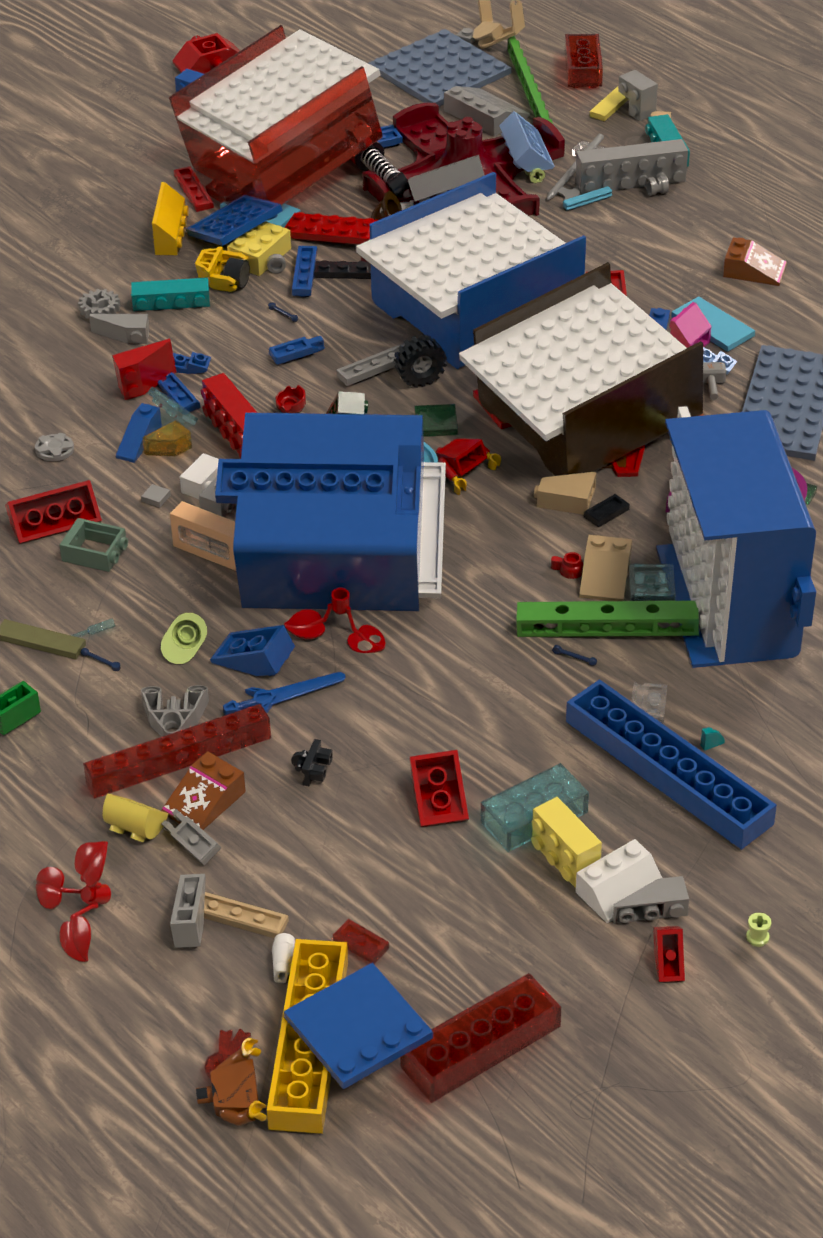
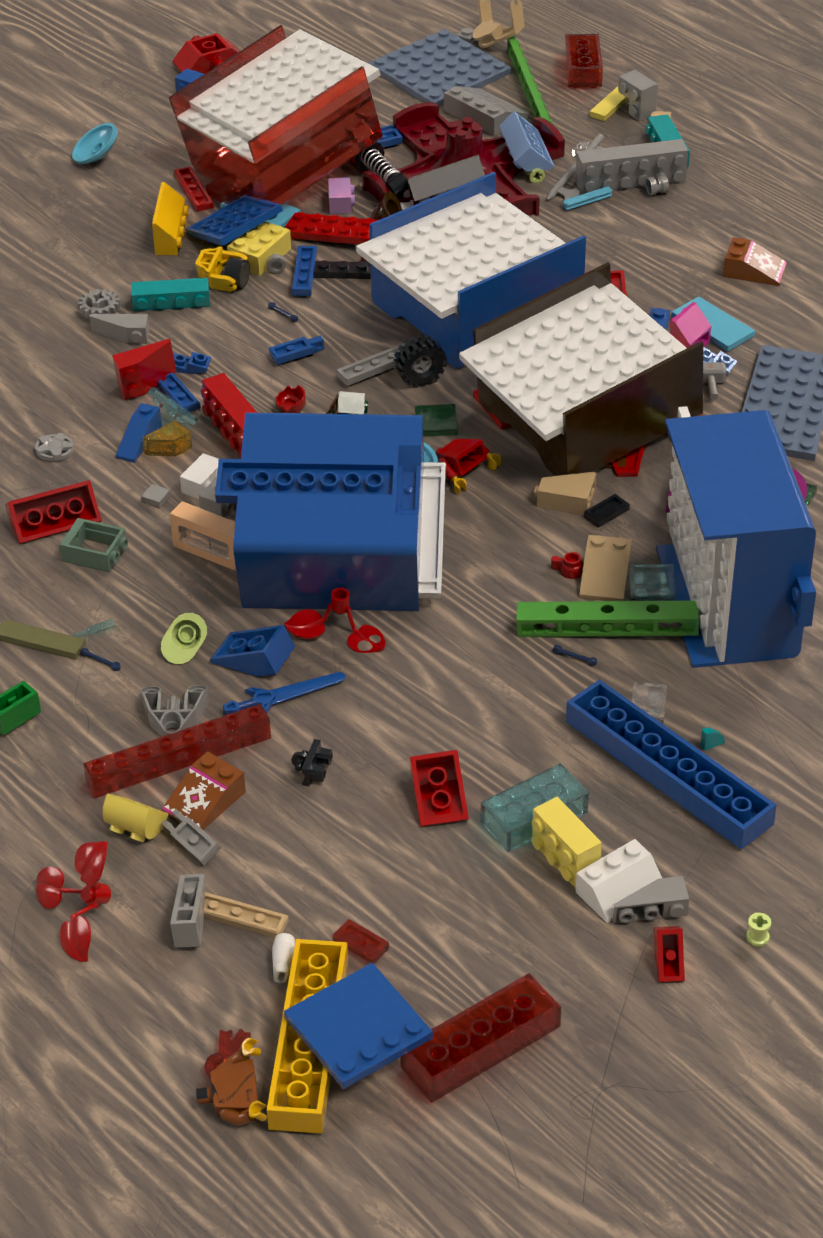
(95, 144): none -> medium azure dish
(341, 195): none -> lavender brick

